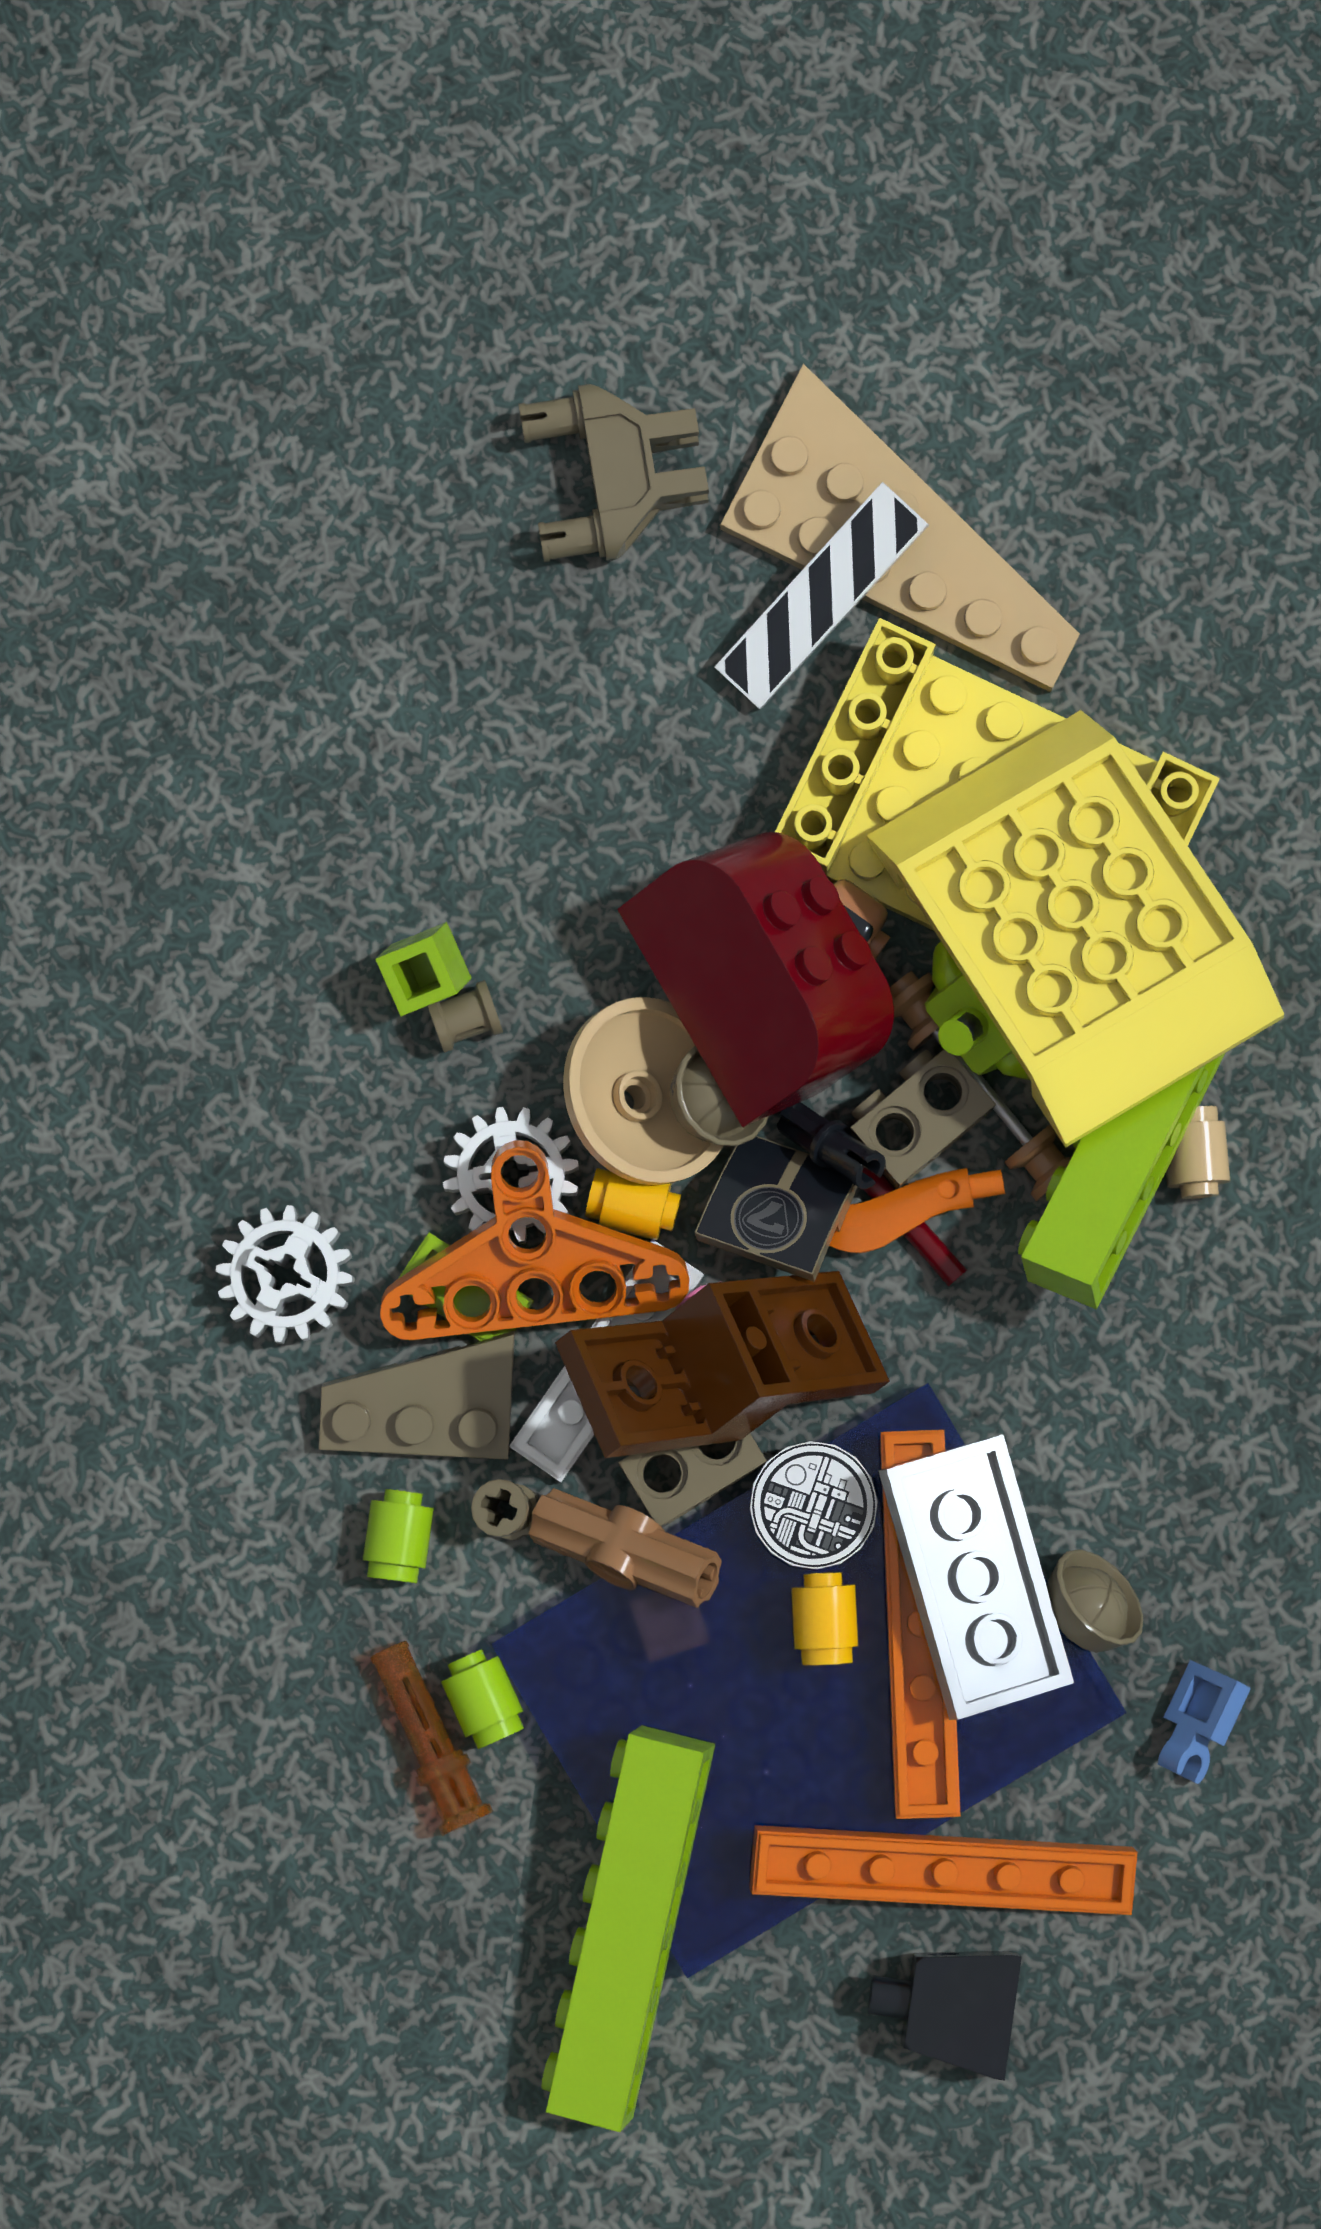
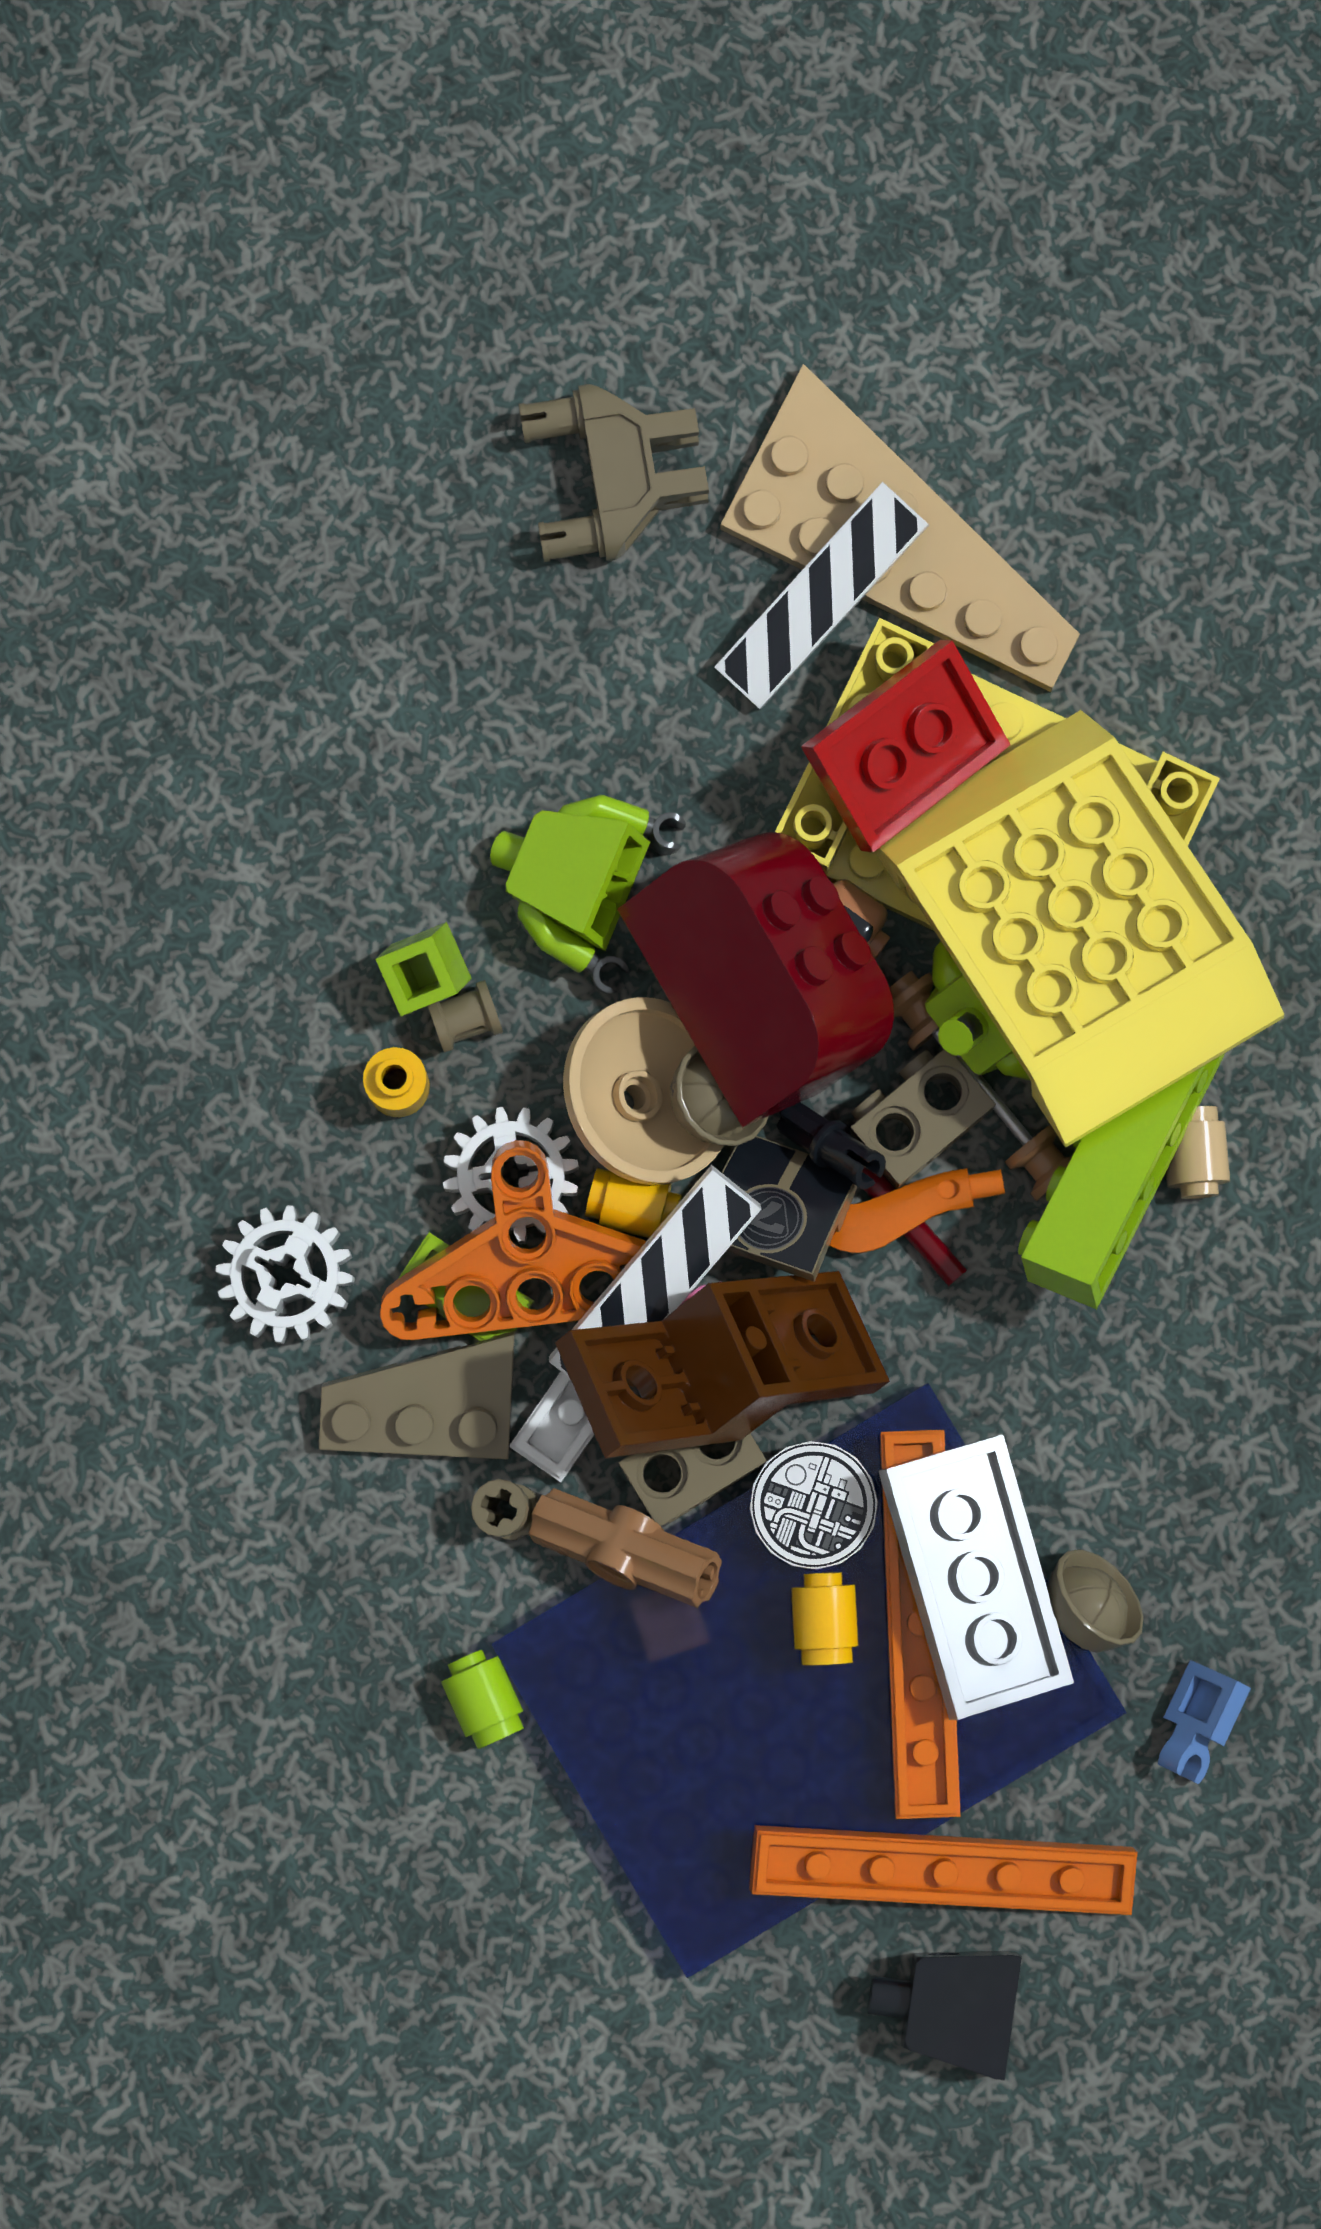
(397, 1536): lime brick -> none
(397, 1665): clear orange pin -> none
(401, 1101): none -> yellow brick
(577, 873): none -> lime torso
(628, 1927): lime brick -> none
(673, 1256): none -> tile
(906, 745): none -> red plate

